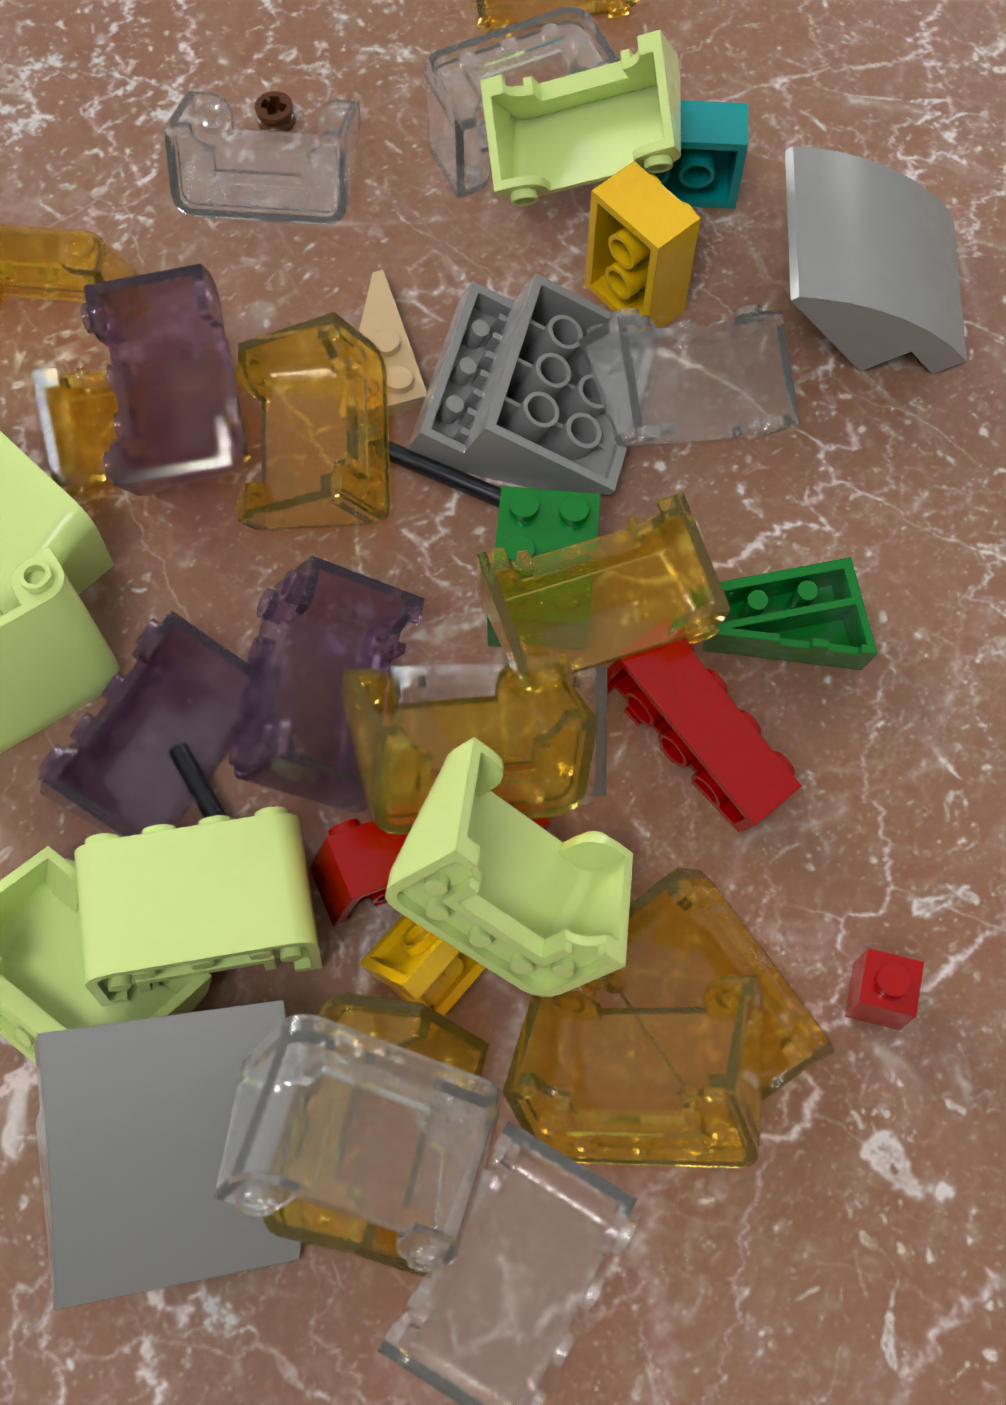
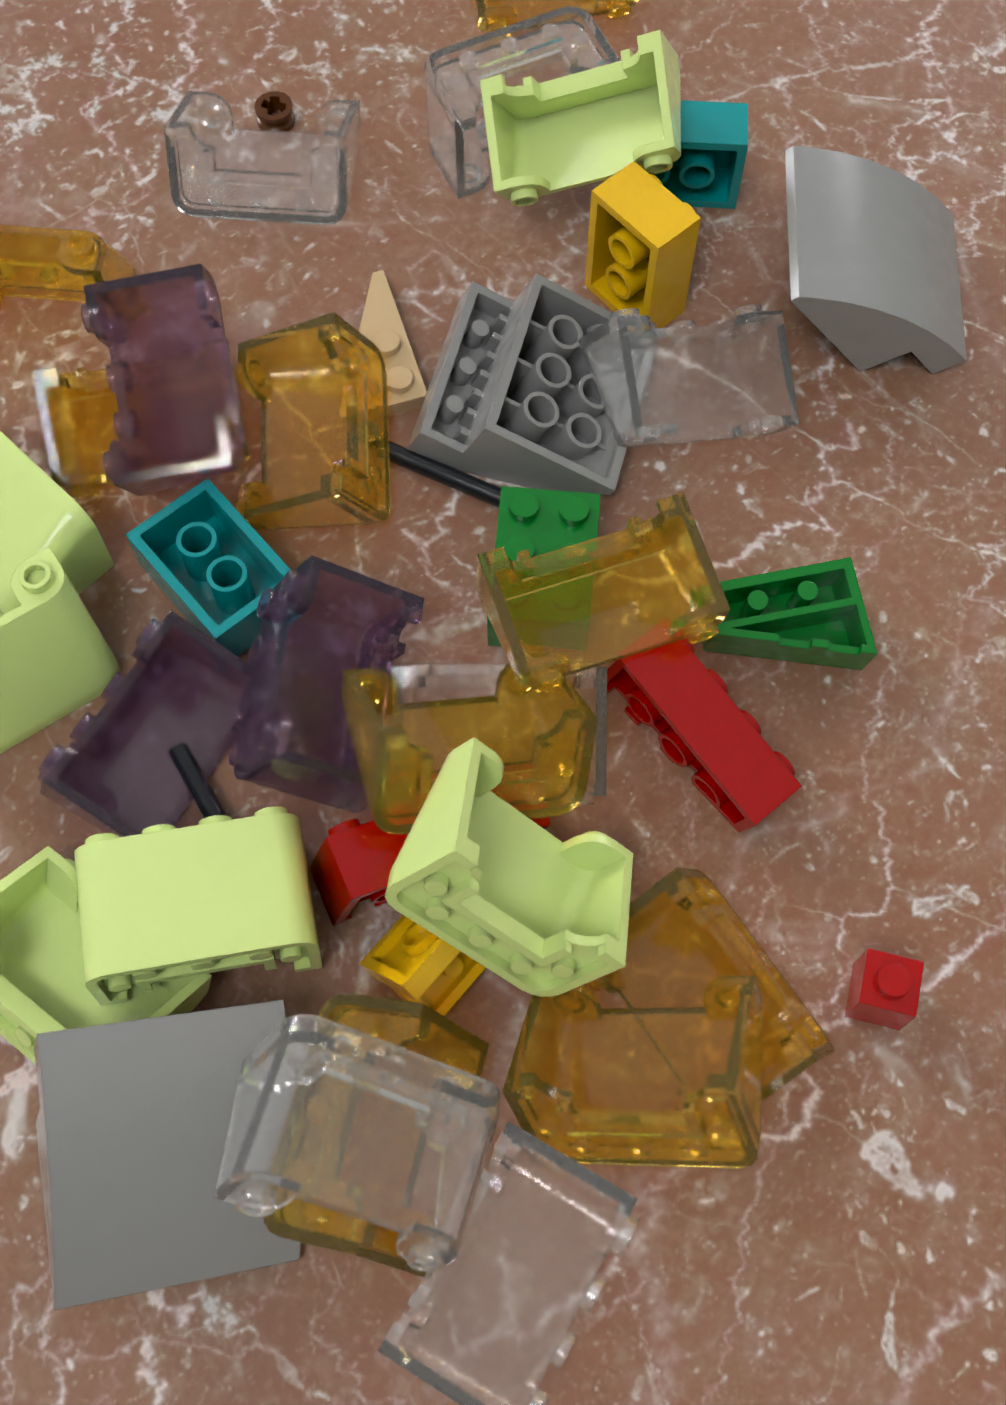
(209, 564): none -> teal brick

